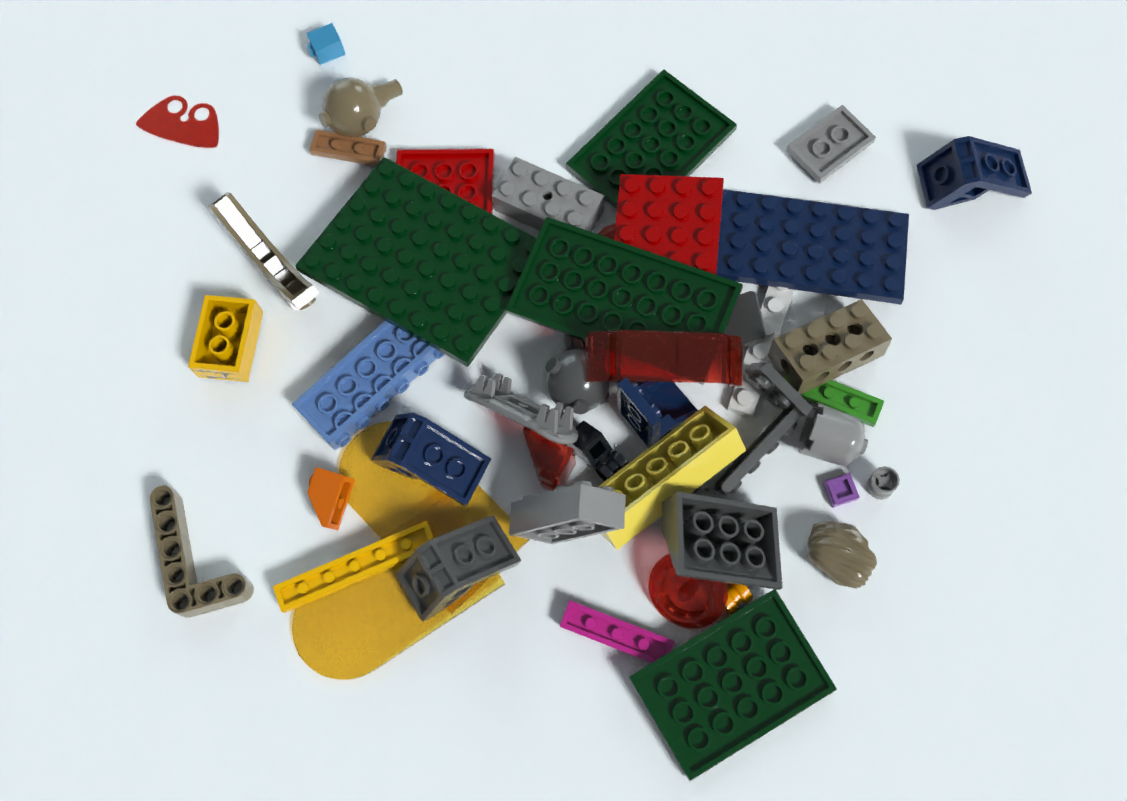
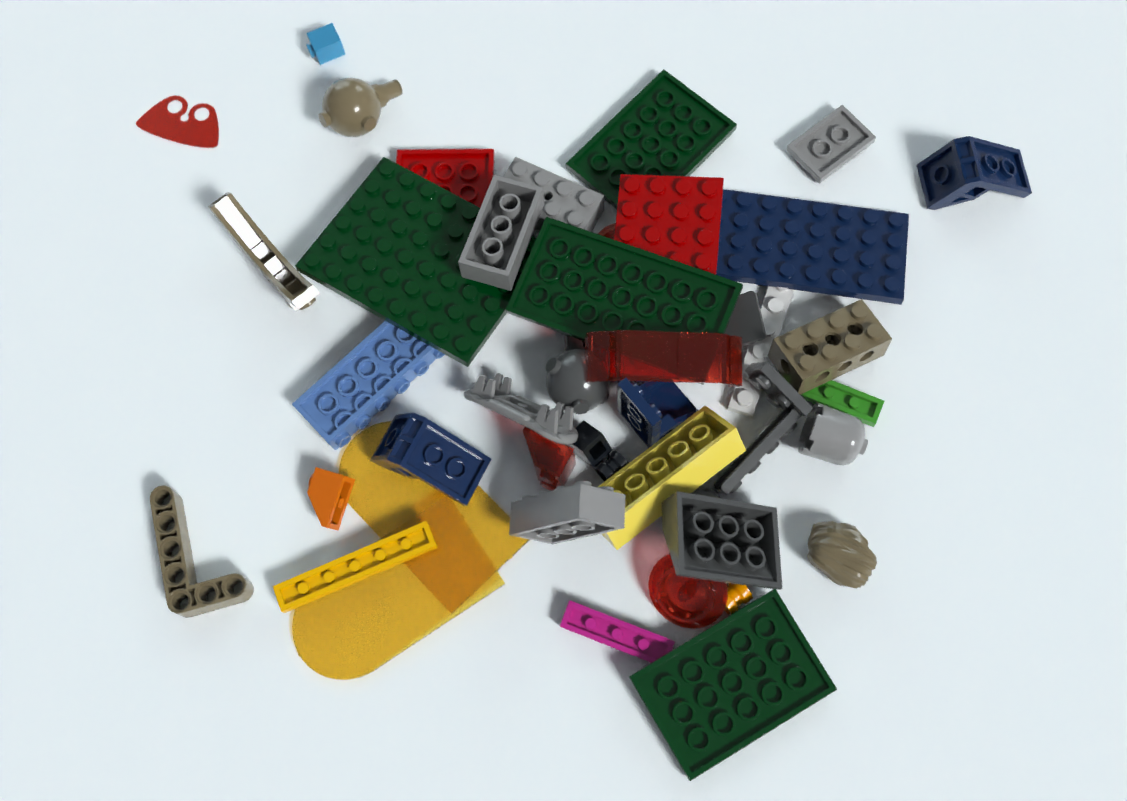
(226, 338): yellow brick -> none
(348, 149): medium nougat plate -> none
(453, 564): dark grey bracket -> none
(501, 232): none -> light grey brick
(841, 490): medium lavender tile -> none
(885, 477): light grey wheel -> none

